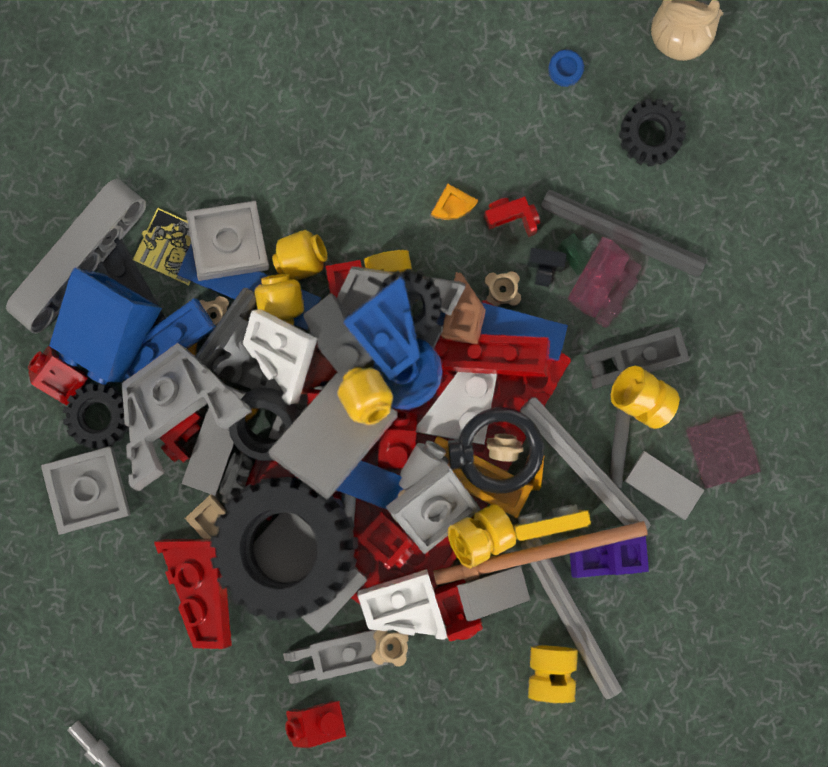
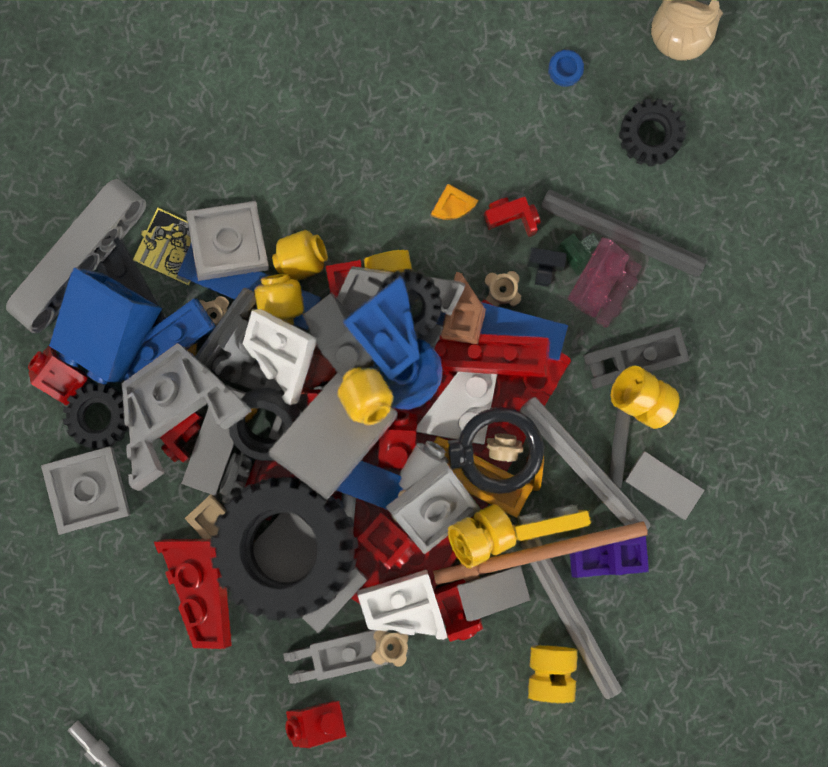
(723, 450): clear pink piece -> none

